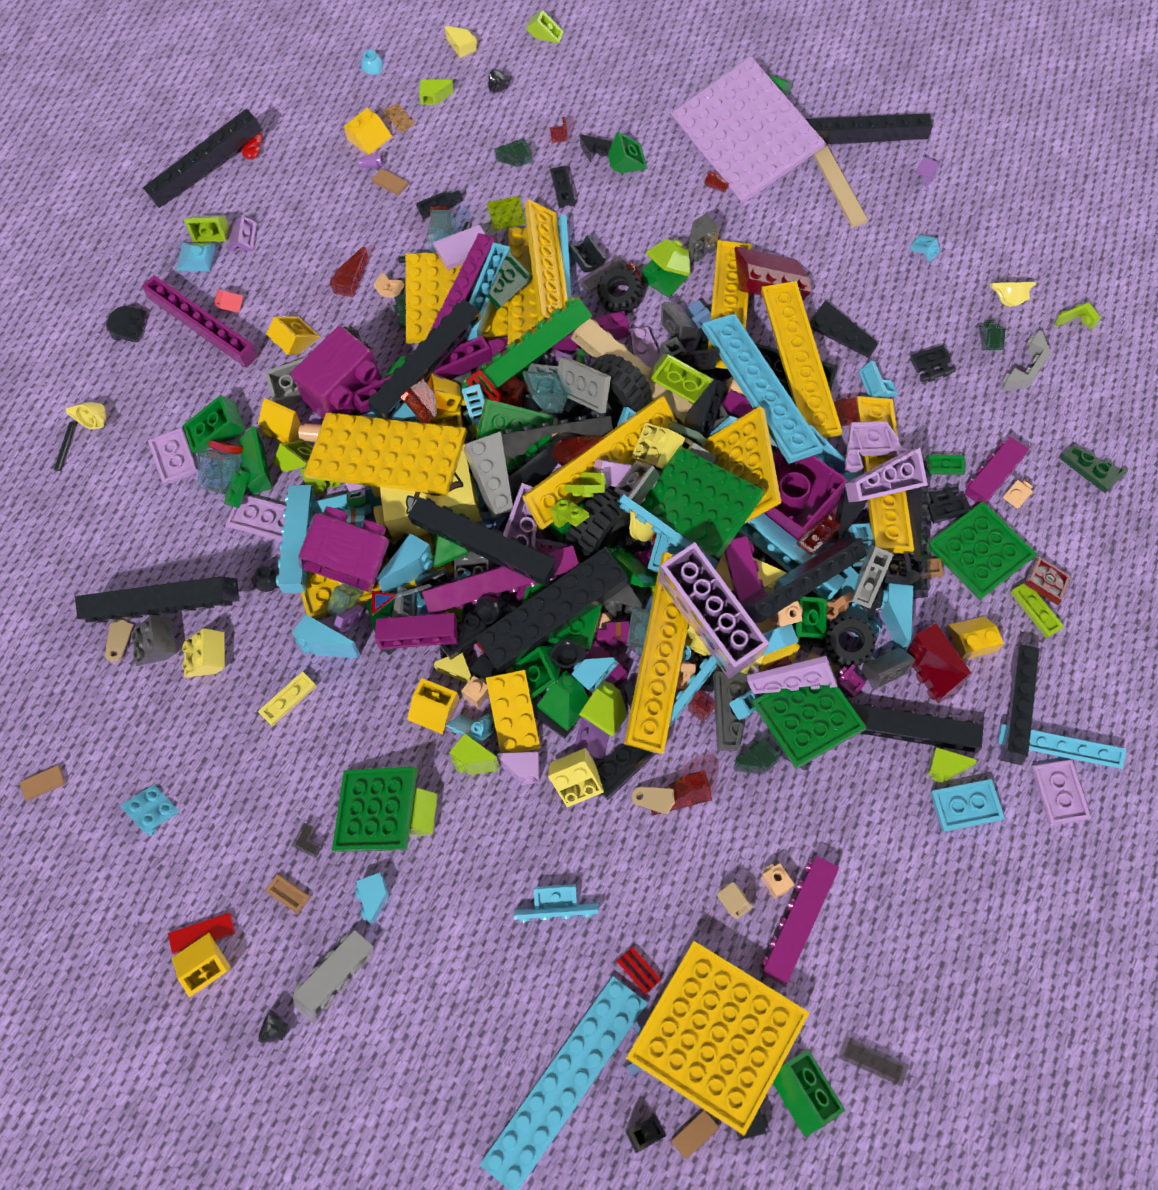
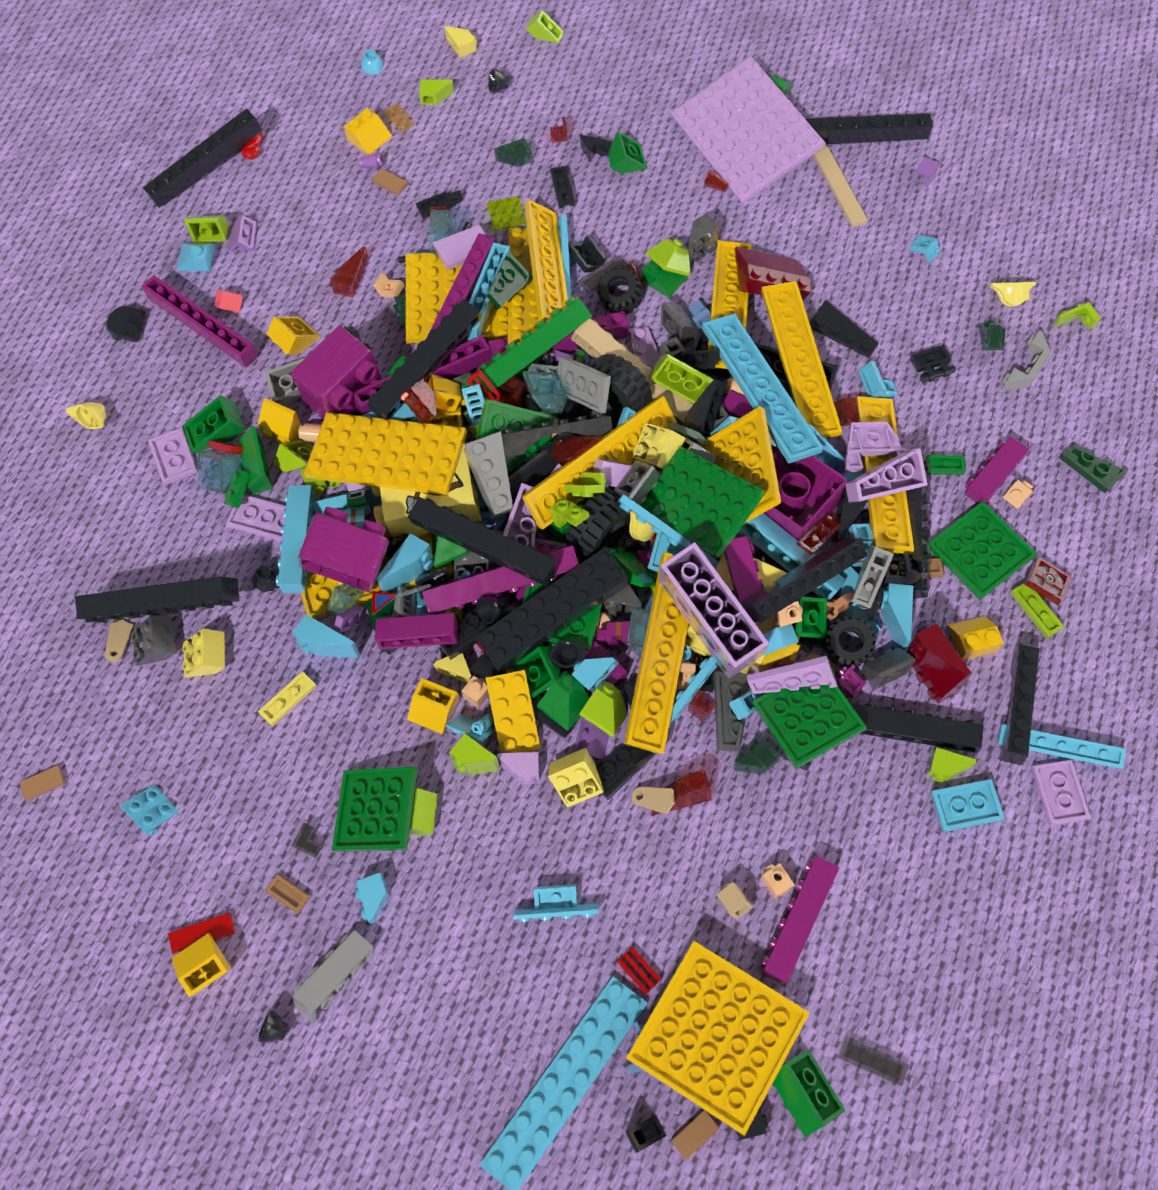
(65, 446): black bar -> none
(948, 508): black plate -> none

